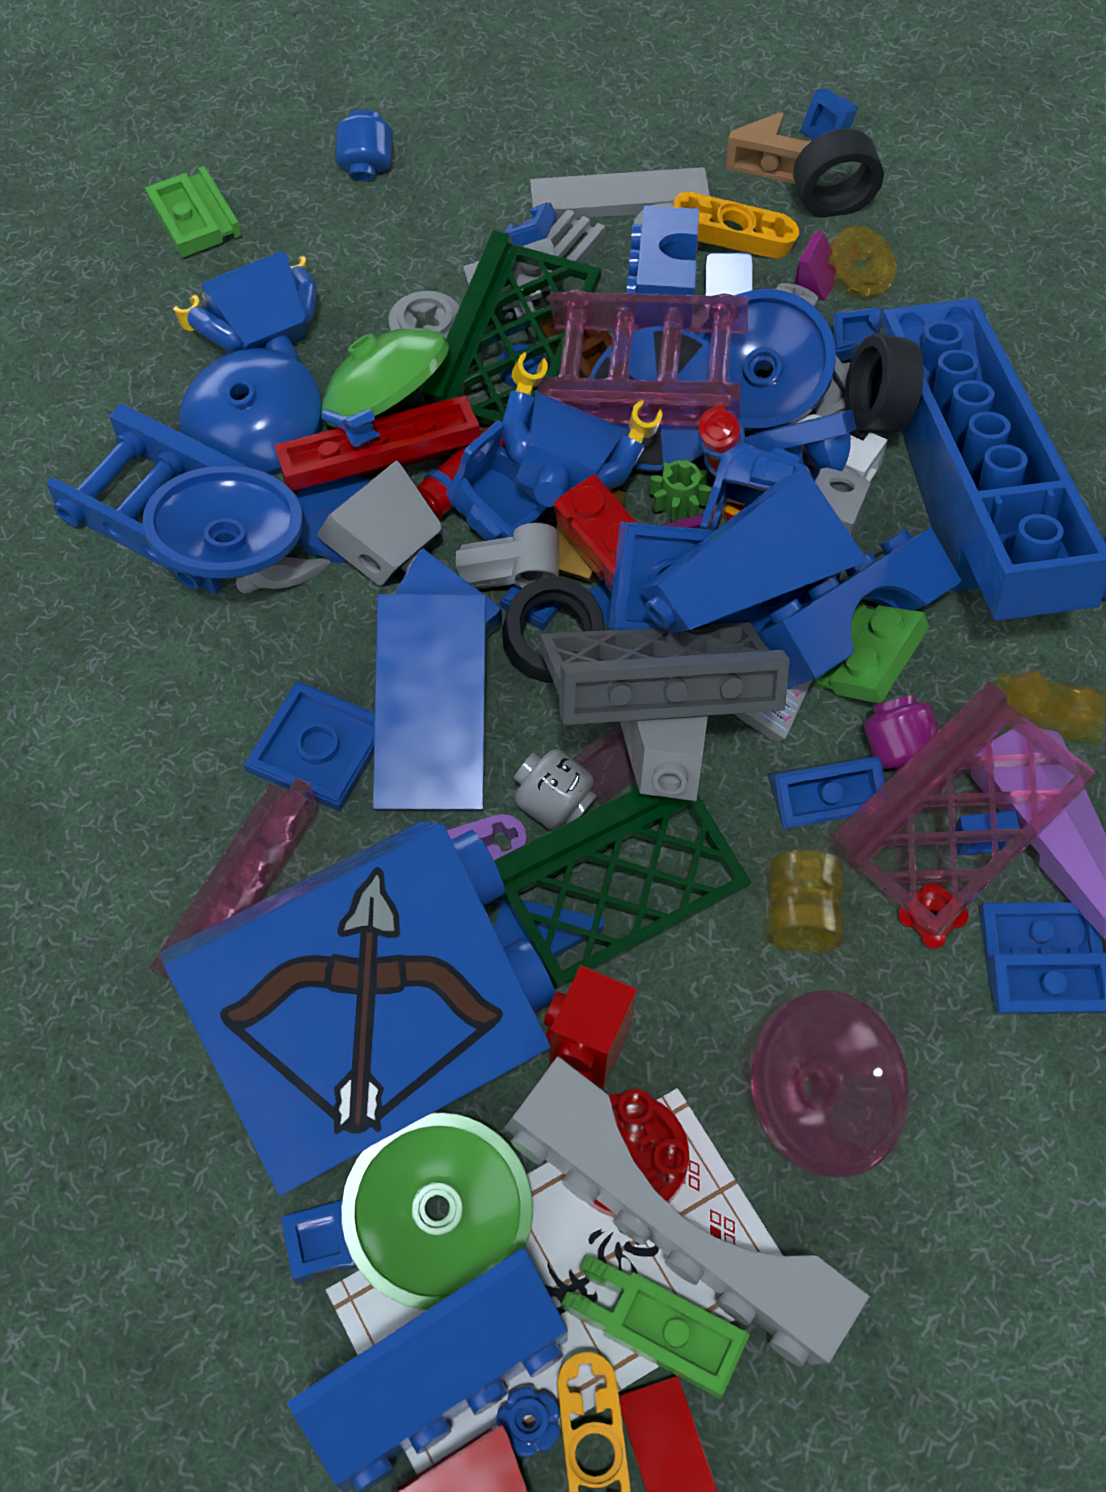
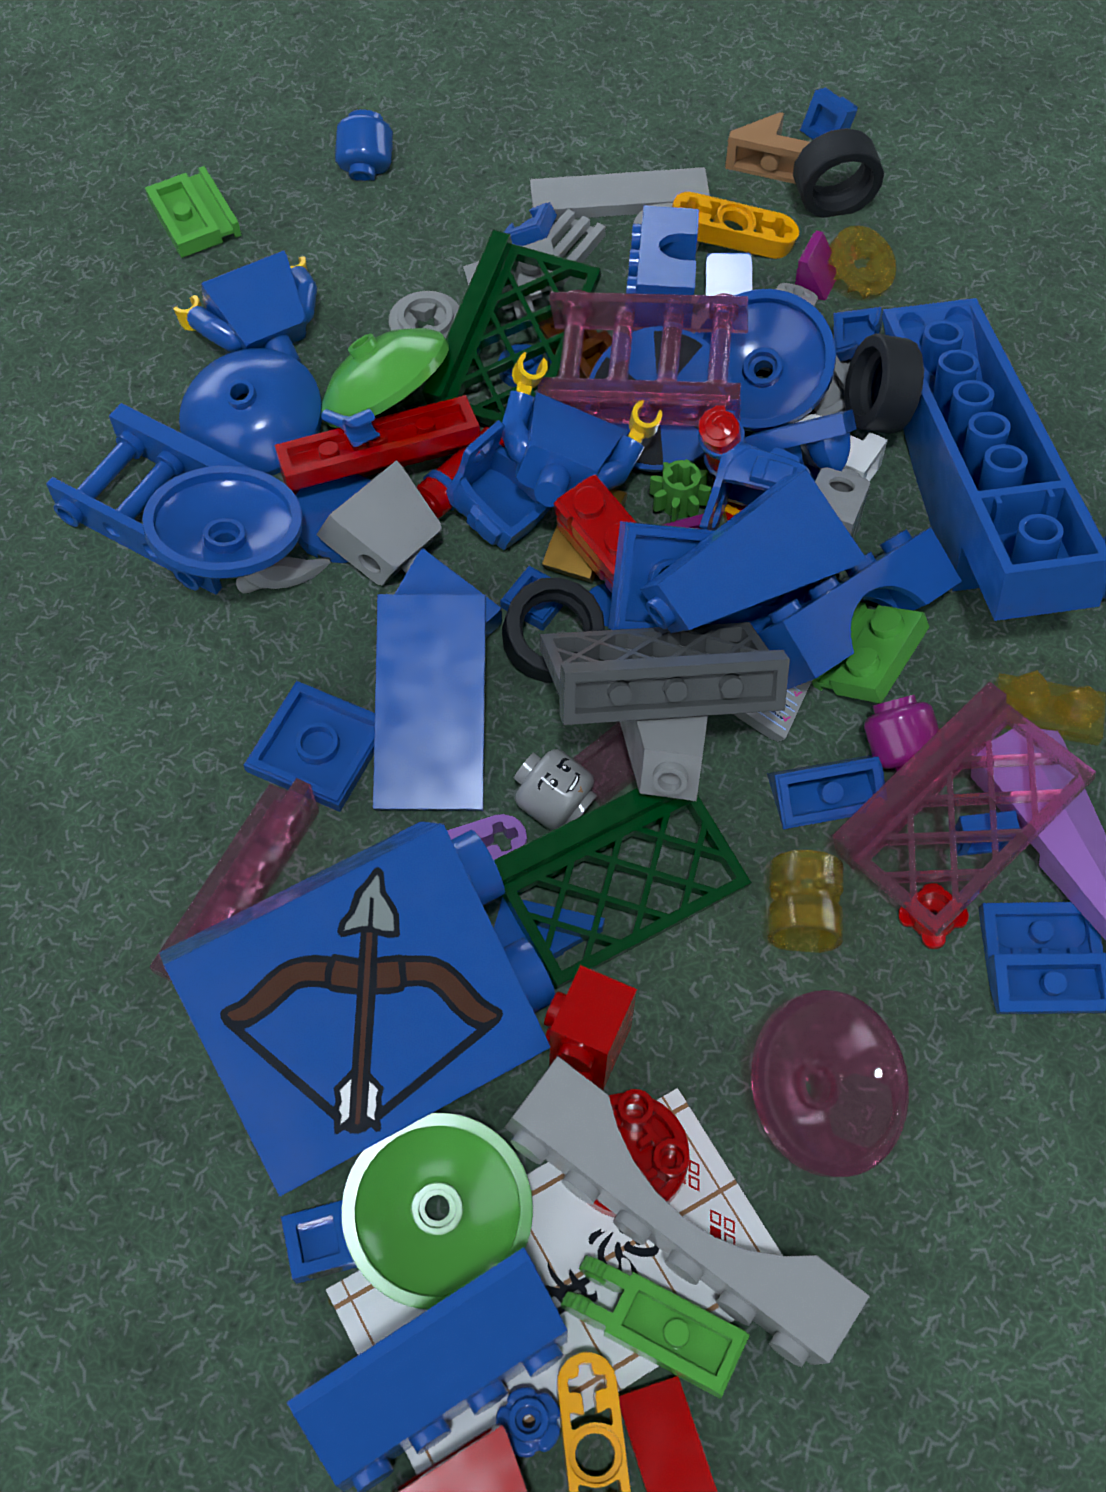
(511, 560): light grey piece -> none

